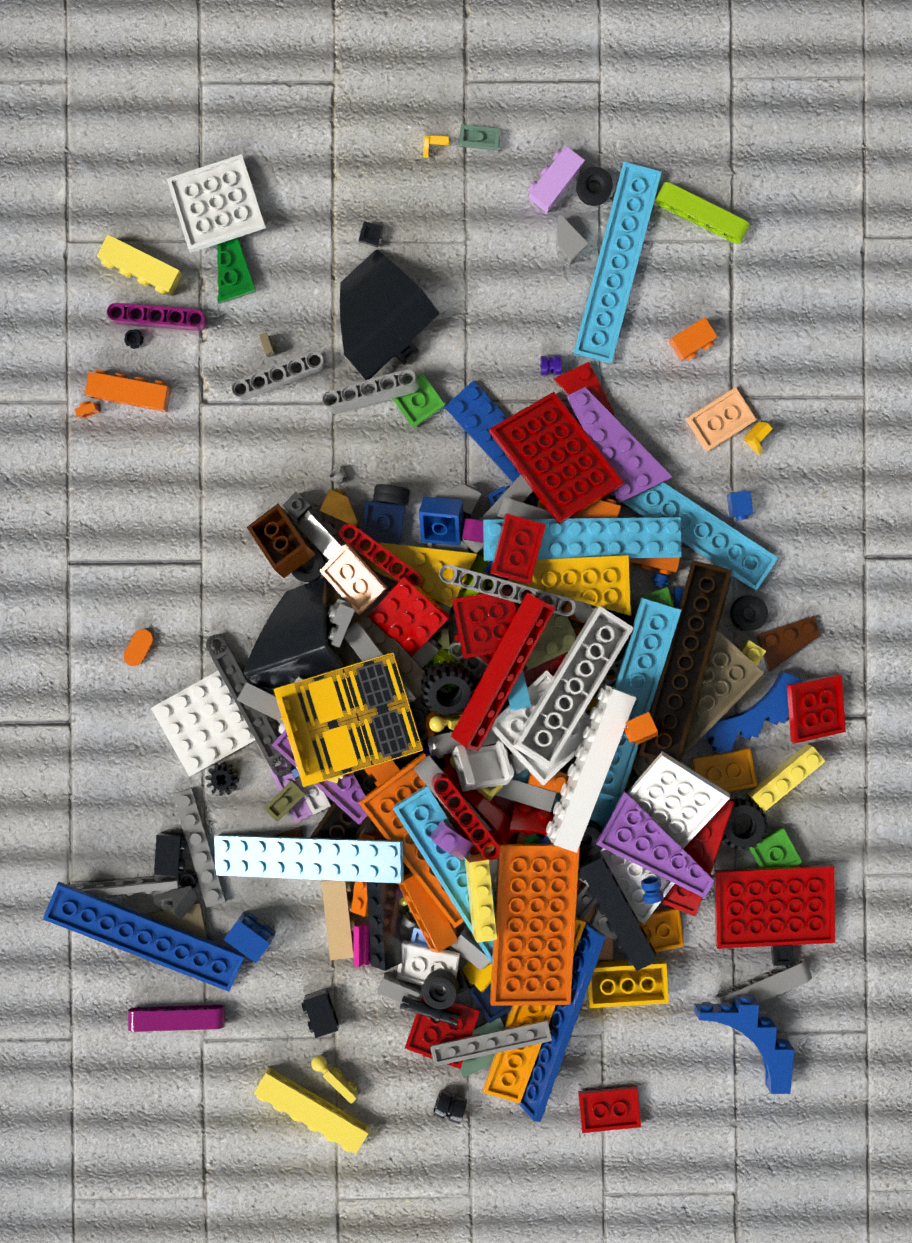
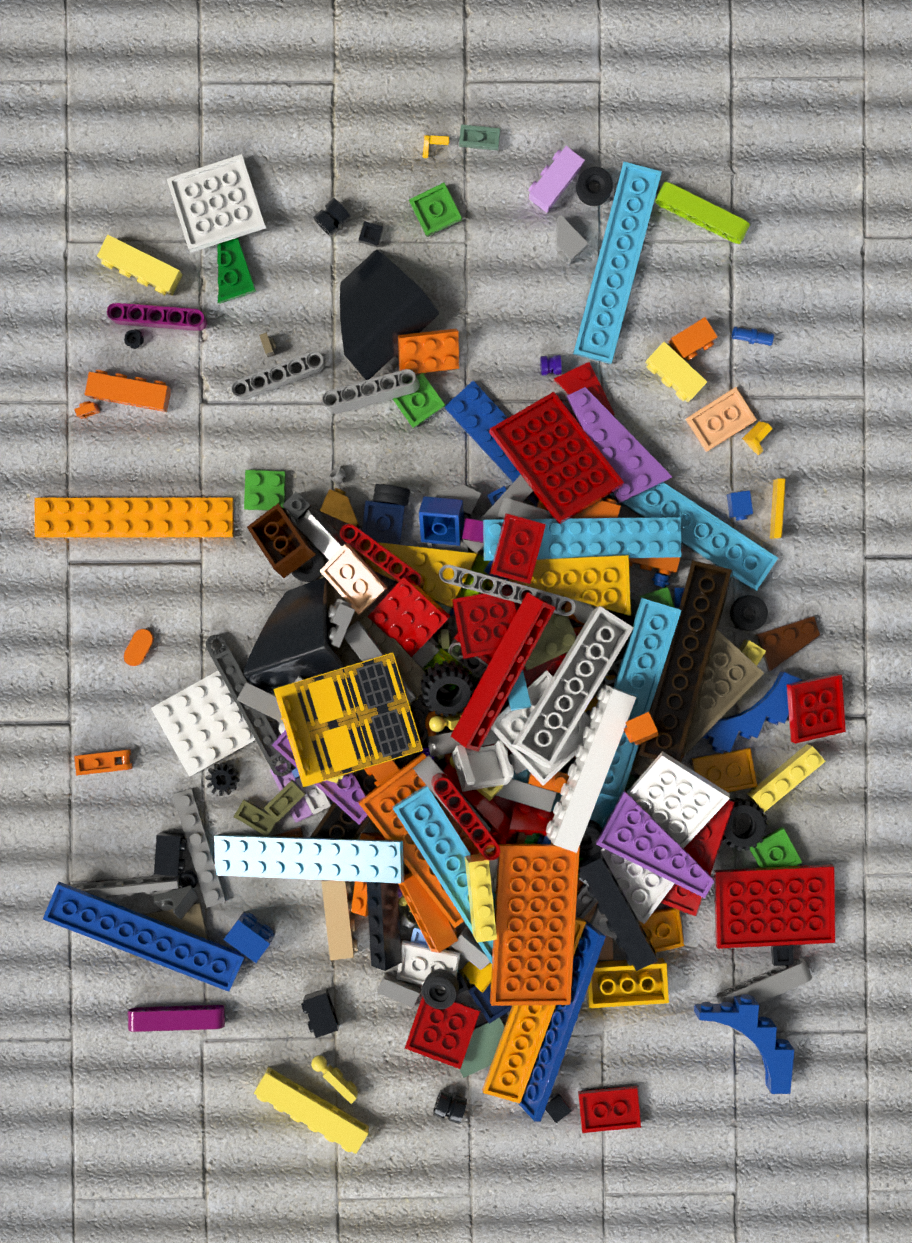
(102, 762): none -> orange plate
(134, 517): none -> light orange plate
(255, 817): none -> olive plate
(264, 489): none -> bright green plate
(332, 217): none -> black wheel
(361, 945): dark pink plate -> none
(426, 1010): black pin -> none
(429, 351): none -> orange plate
(435, 209): none -> bright green plate
(451, 840): medium lavender slope -> none
(490, 1042): light grey plate -> none
(557, 1108): none -> black tile
(652, 890): blue wheel -> none
(675, 372): none -> light yellow brick
(752, 336): none -> blue pin
(777, 508): none -> yellow tile

